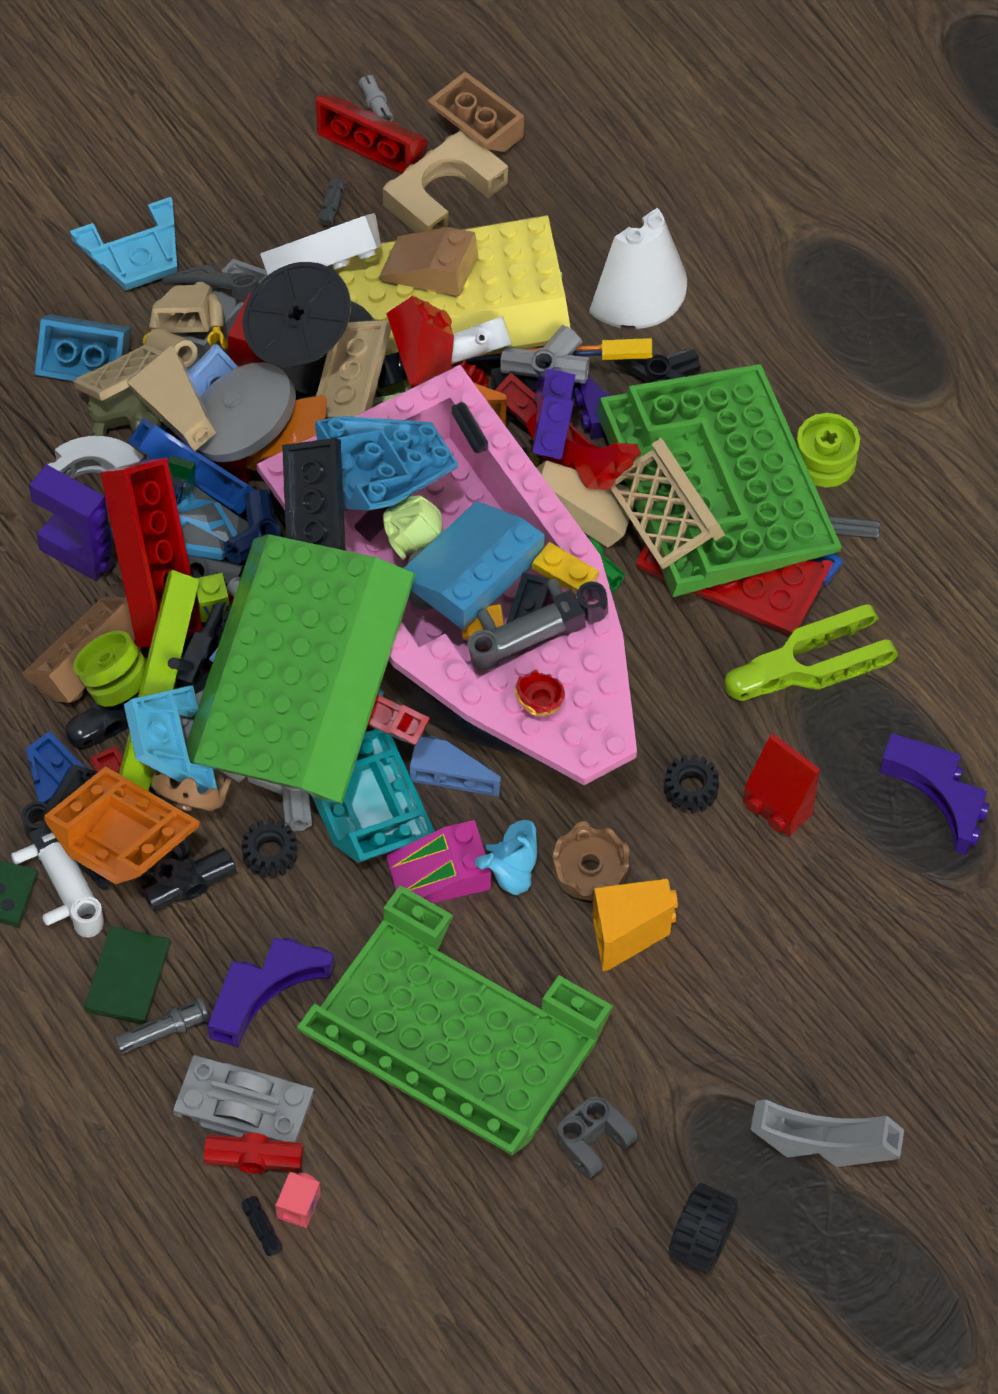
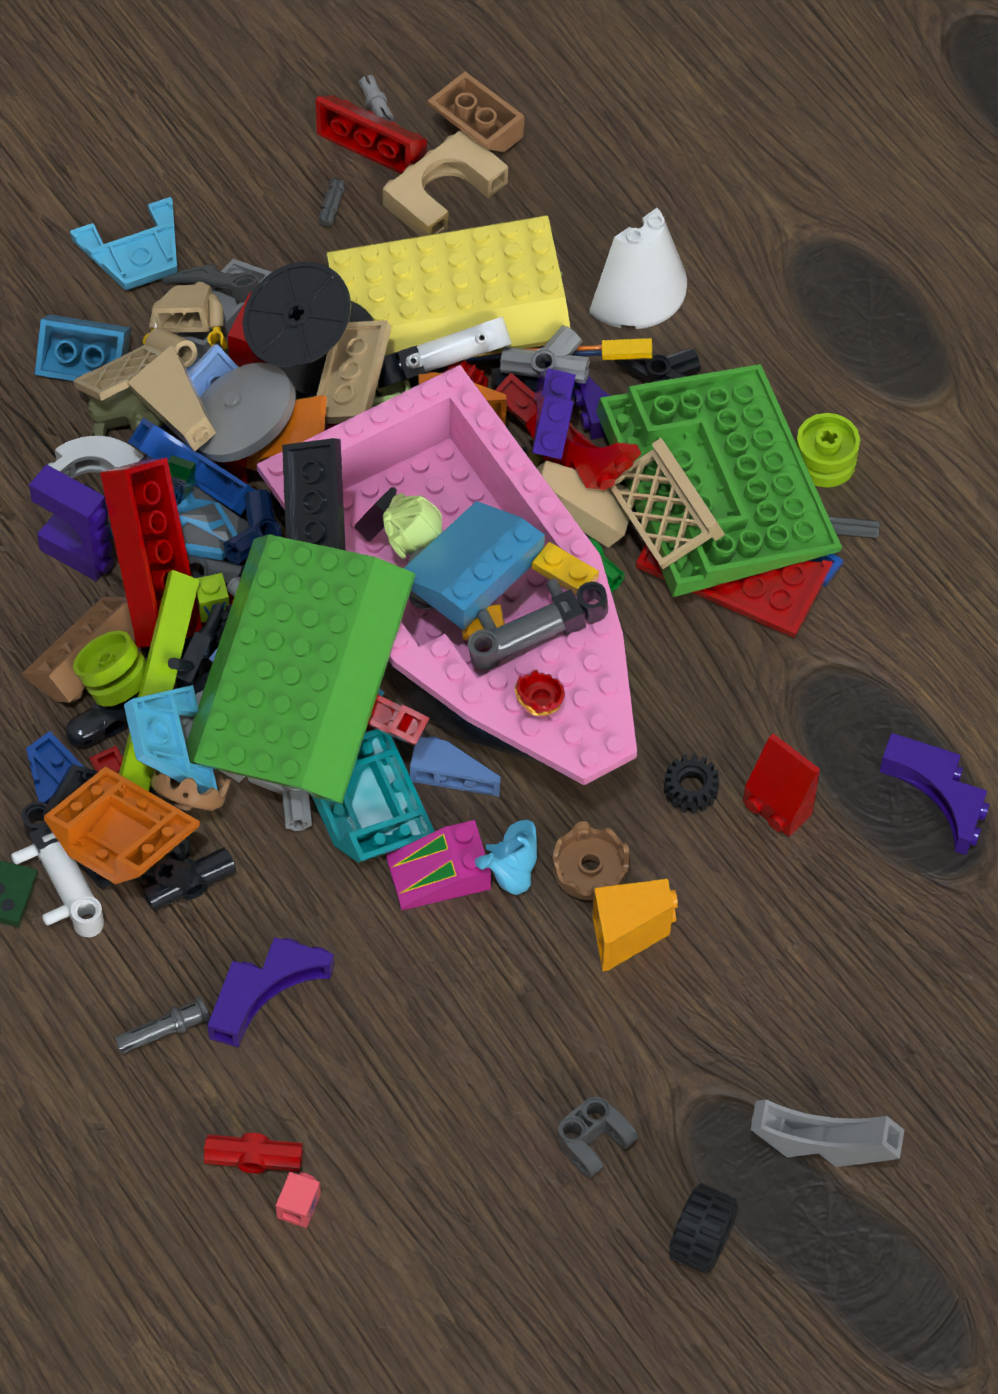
(127, 975): dark green tile -> none
(242, 1101): light grey piece -> none
(261, 1226): black axle -> none
(266, 833): black tyre -> none
(328, 246): white slope -> none
(386, 458): dark azure wedge -> none
(422, 339): red slope -> none
(432, 260): medium nougat slope -> none
(452, 1032): bright green slope -> none
(469, 427): black axle -> none
(530, 596): black plate -> none
(780, 669): lime piece -> none

